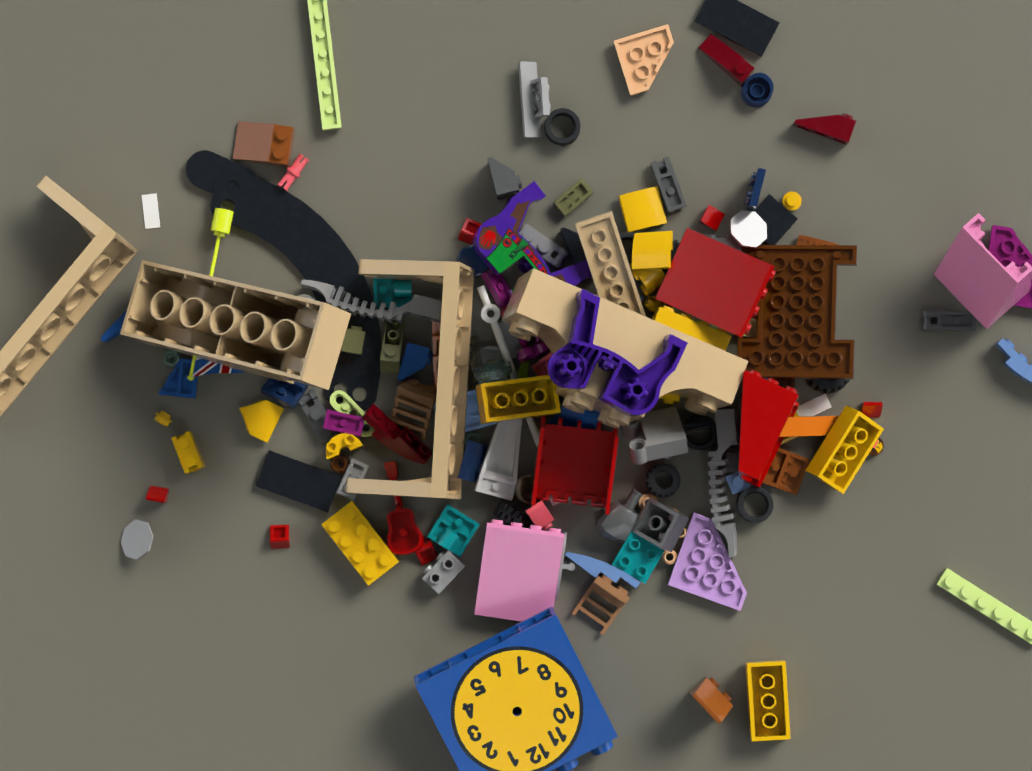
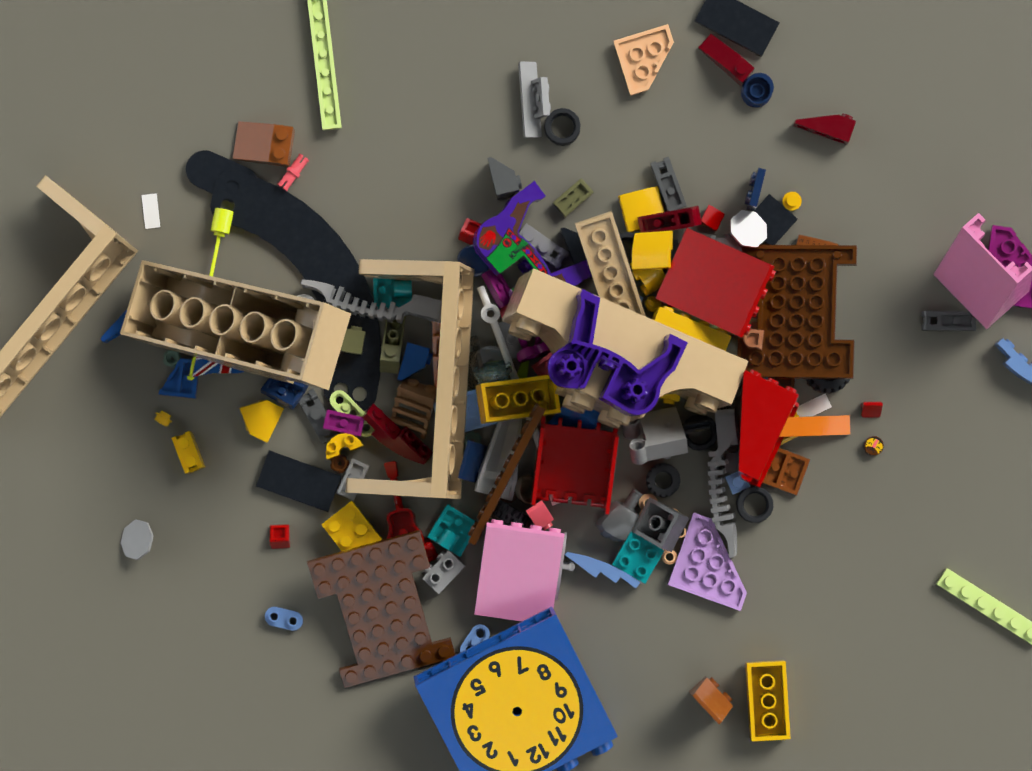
(157, 494): red slope -> none
(283, 619): none -> medium blue plate
(381, 606): none -> reddish brown piece
(472, 638): none -> medium blue plate
(504, 476): none -> reddish brown plate
(615, 596): medium nougat plate -> none
(670, 220): none -> dark red slope
(754, 339): none -> nougat tile
(844, 449): yellow brick -> none

